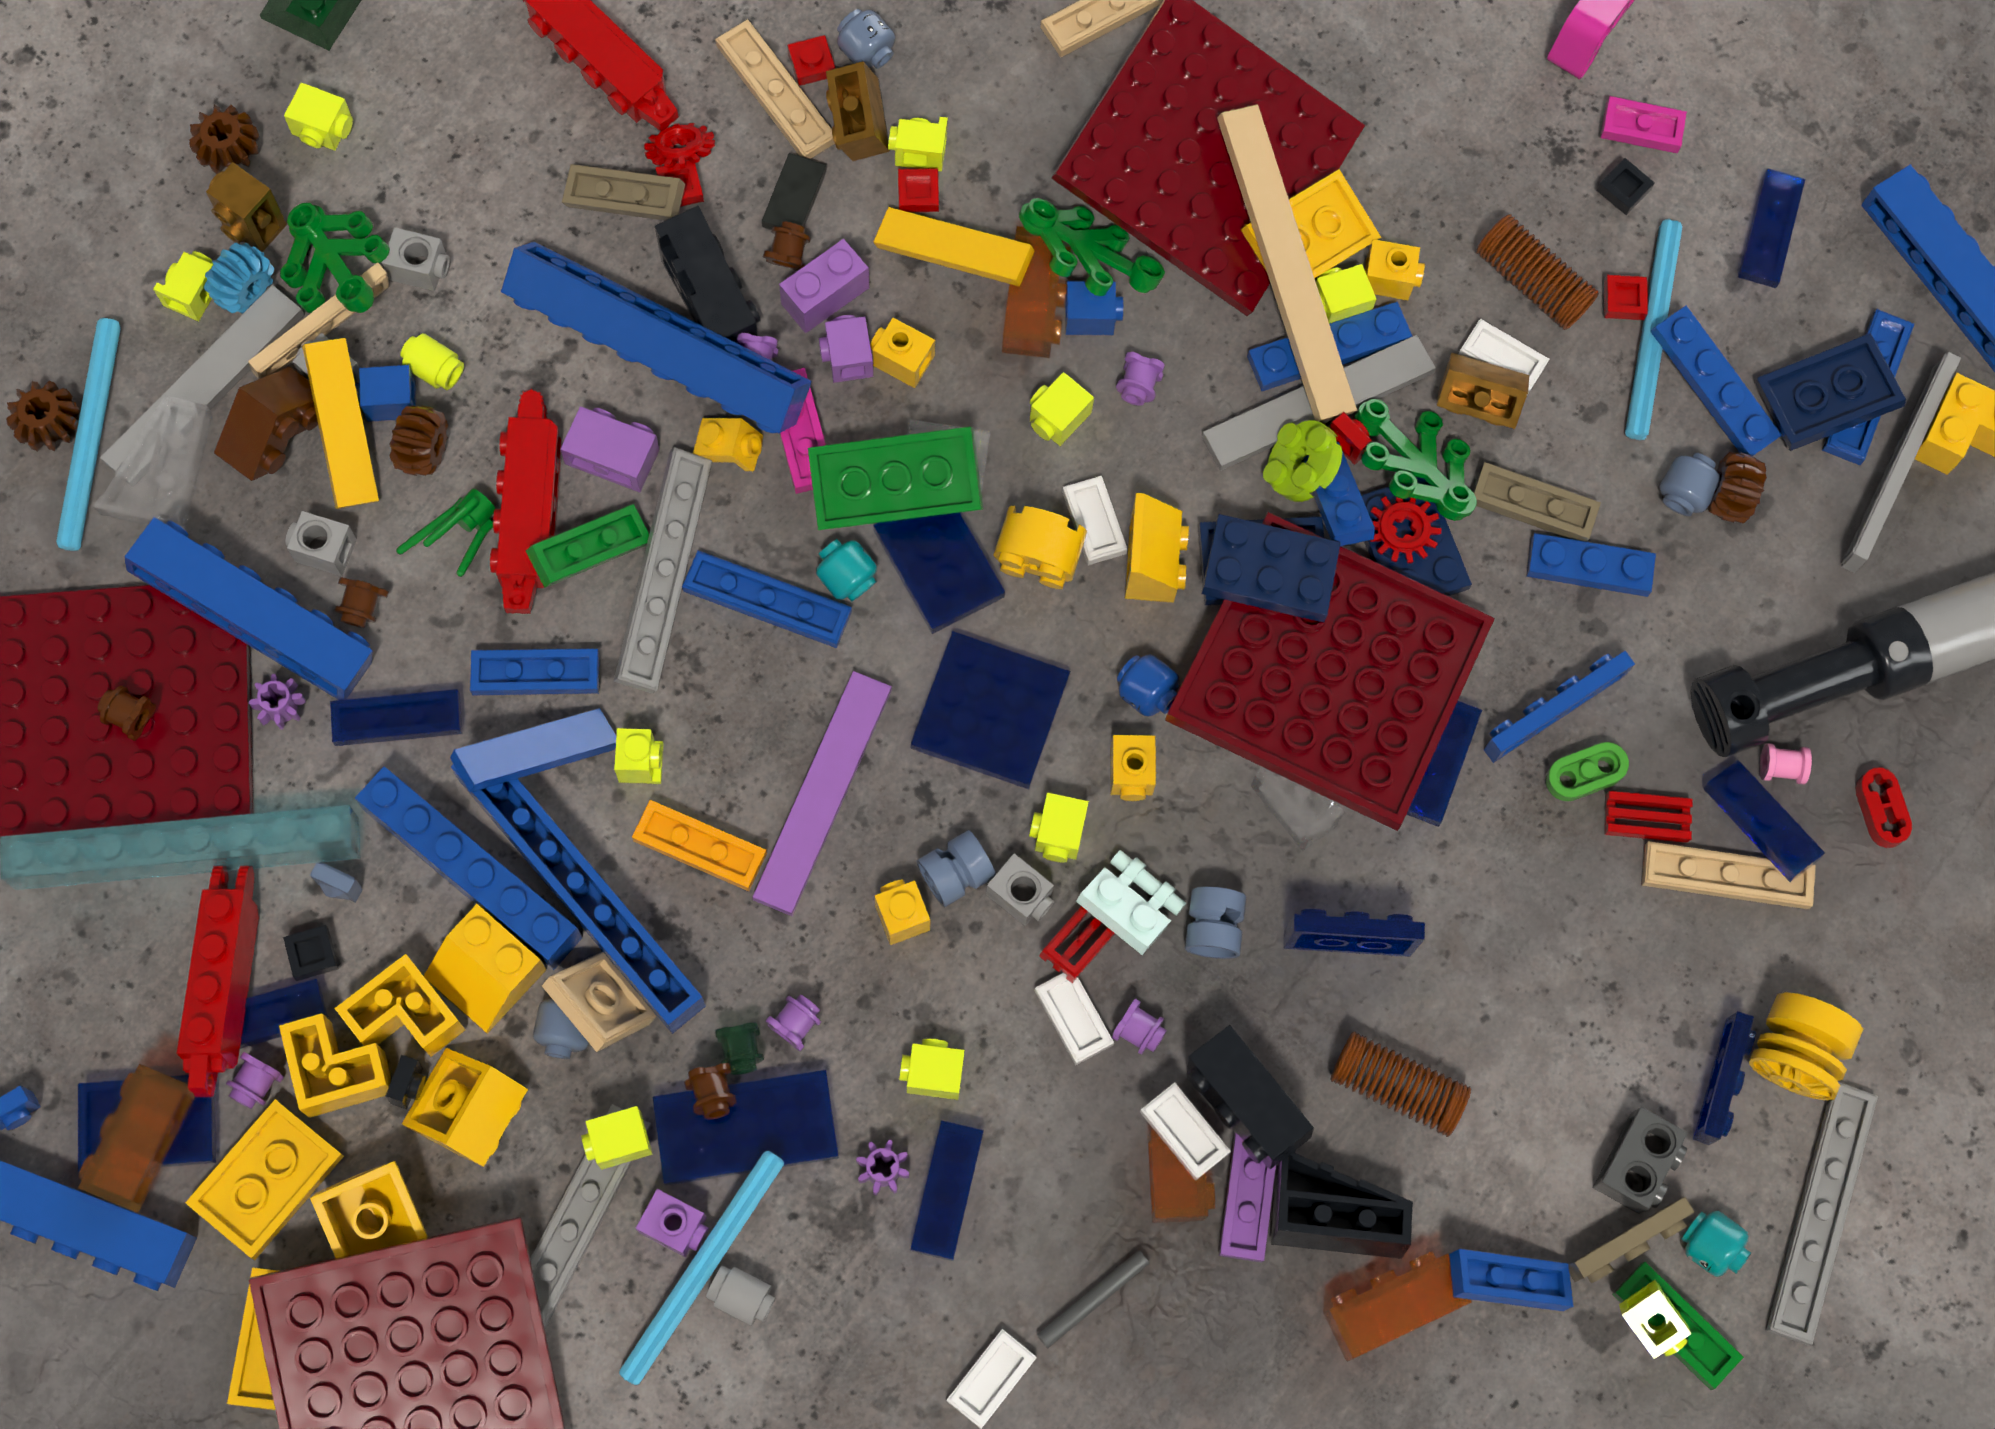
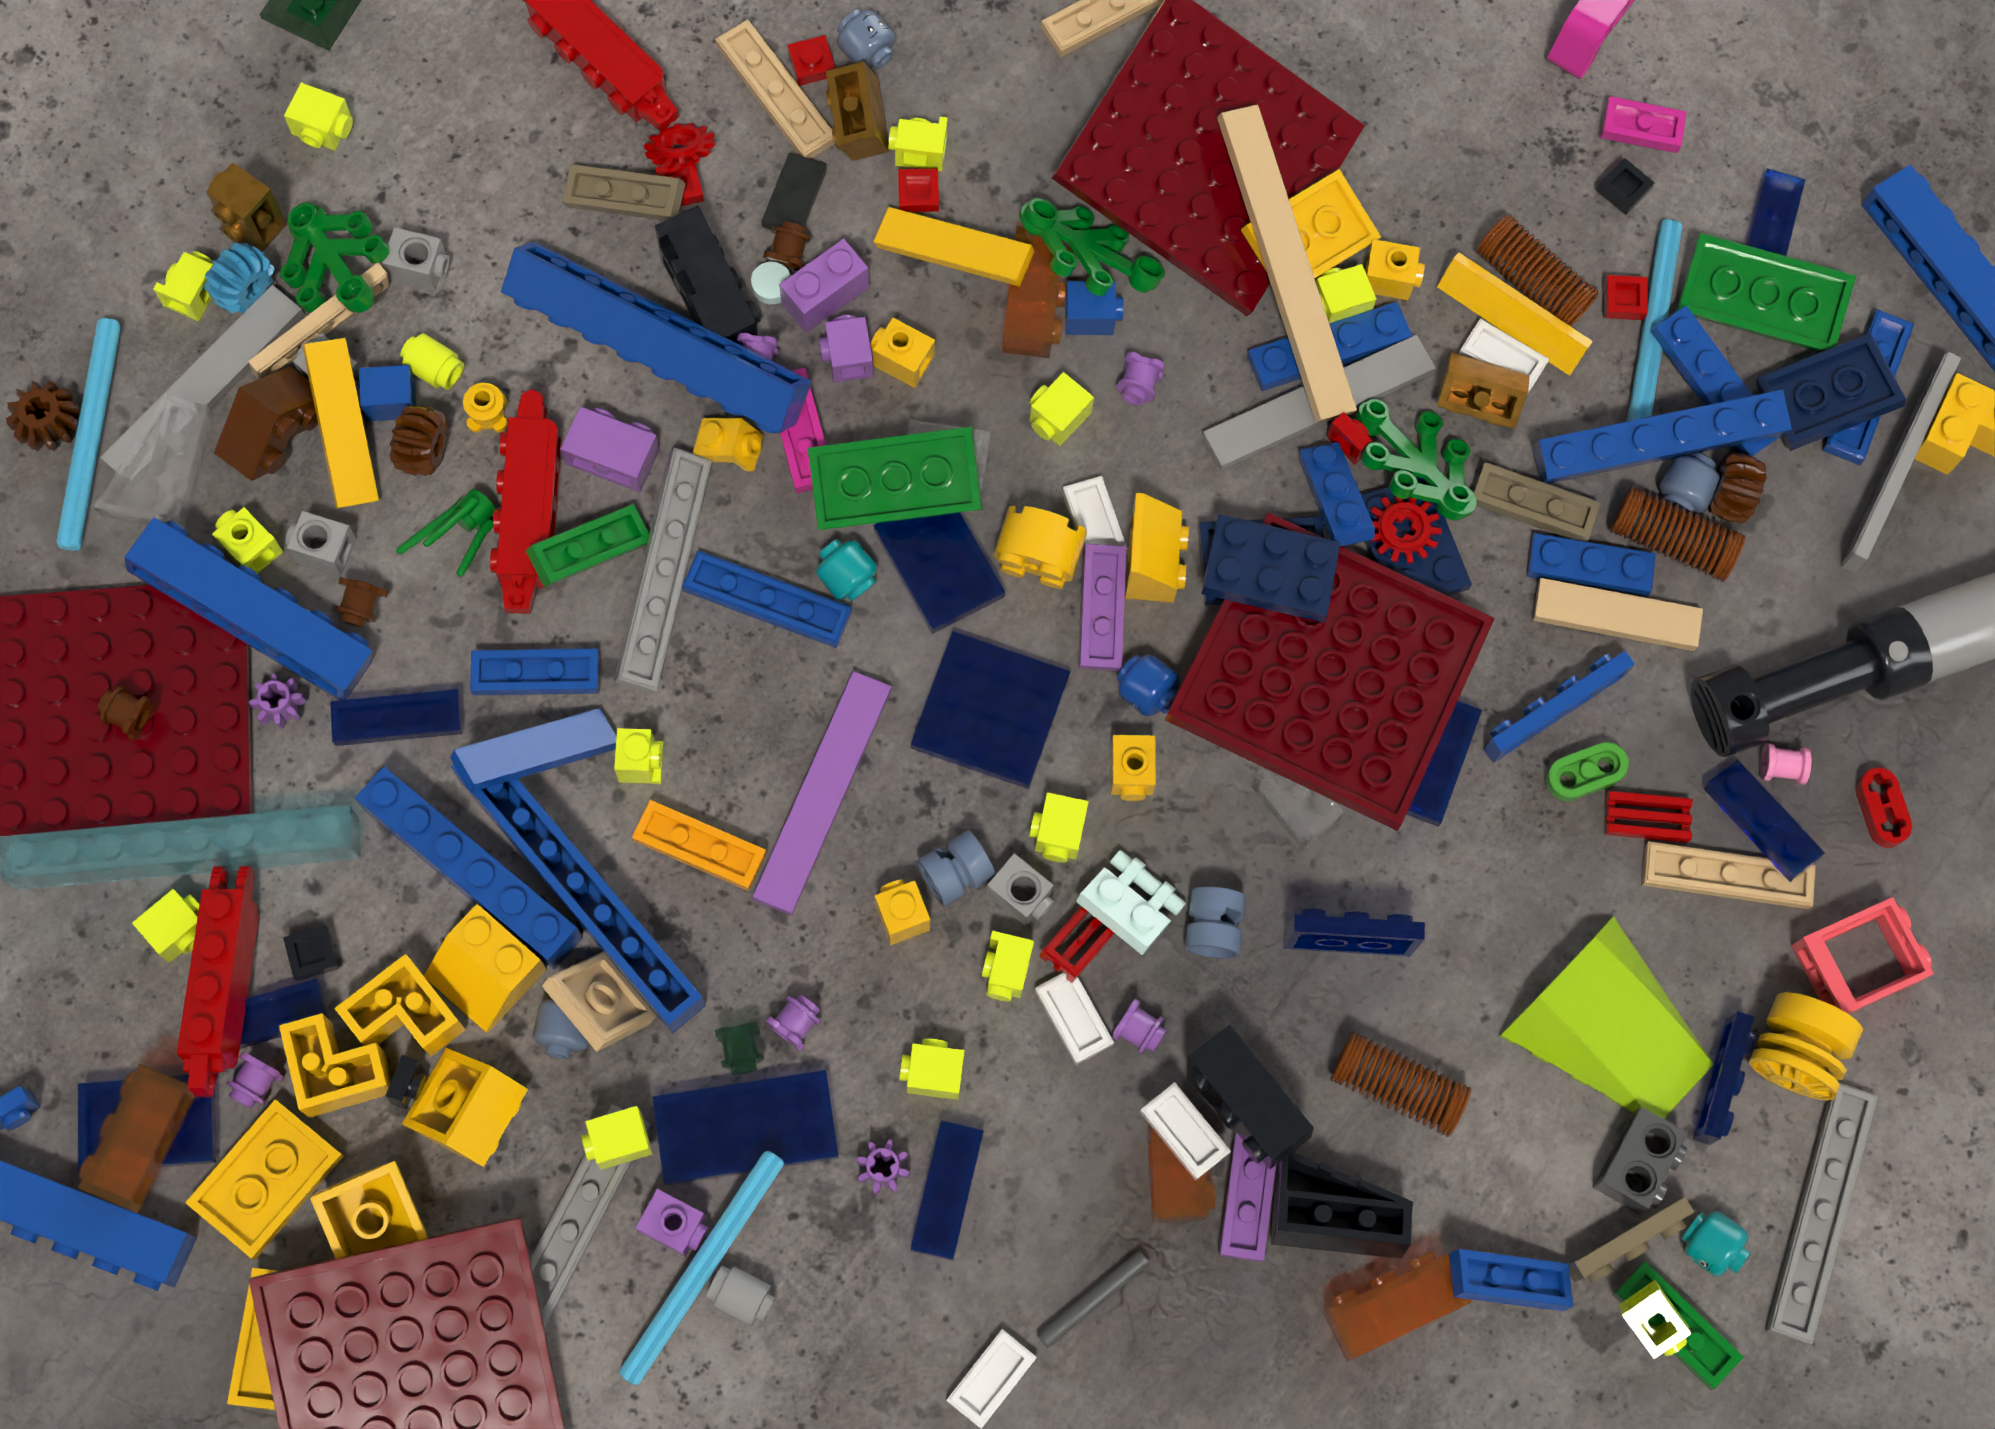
(170, 925): none -> neon yellow brick
(218, 126): reddish brown gear -> none
(253, 551): none -> neon yellow brick
(336, 883): sand blue tile -> none
(488, 416): none -> yellow brick
(711, 1090): reddish brown brick -> none
(766, 282): none -> light aqua tile
(1007, 966): none -> neon yellow brick
(1102, 607): none -> medium lavender plate
(1294, 443): lime plate -> none
(1514, 313): none -> yellow tile
(1613, 1028): none -> lime wedge
(1617, 614): none -> tan tile
(1631, 508): none -> dark orange piece
(1662, 437): none -> blue brick
(1766, 293): none -> green plate
(1826, 976): none -> coral window

